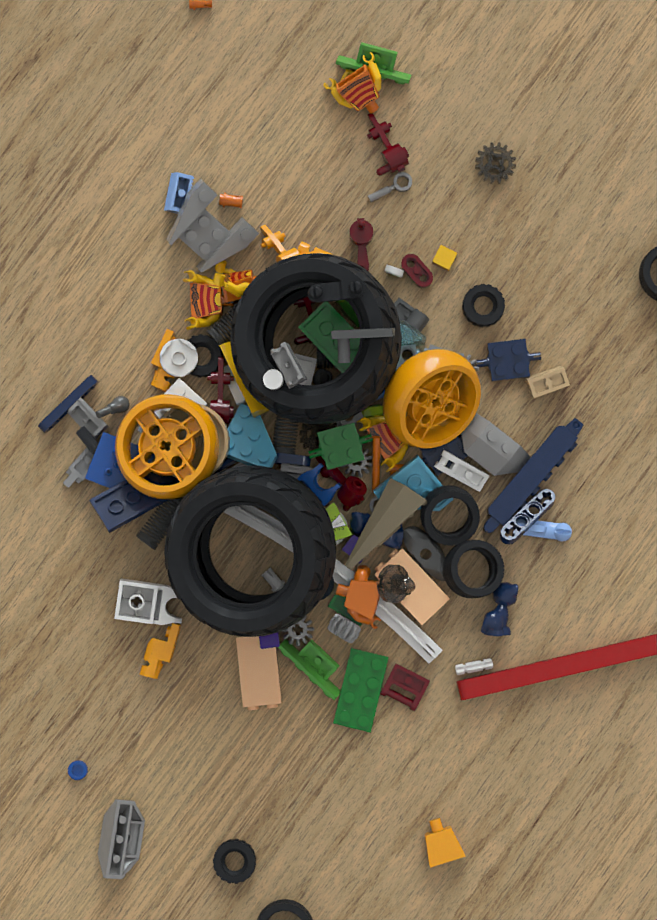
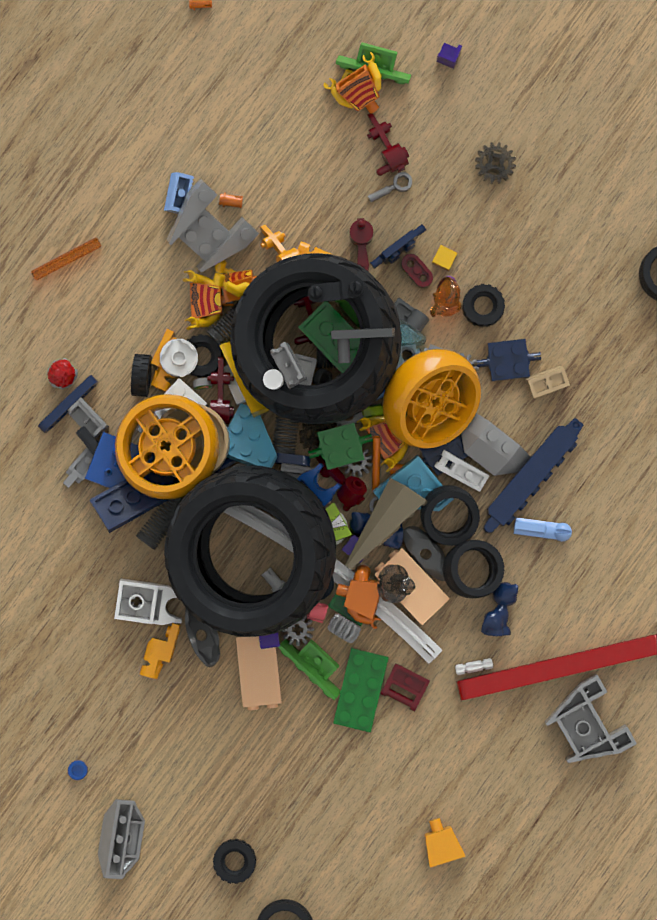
(62, 374): none -> red piece
(66, 258): none -> clear orange axle
(118, 405): dark grey piece -> none
(141, 375): none -> black tyre
(201, 383): none -> light grey tile
(208, 649): none -> dark grey piece
(318, 613): none -> coral leg
(394, 271): white tile -> none
(405, 244): none -> dark blue plate
(446, 298): none -> clear orange hair
(449, 55): none -> dark purple panel
(527, 516): beam -> none
(584, 727): none -> light grey wedge

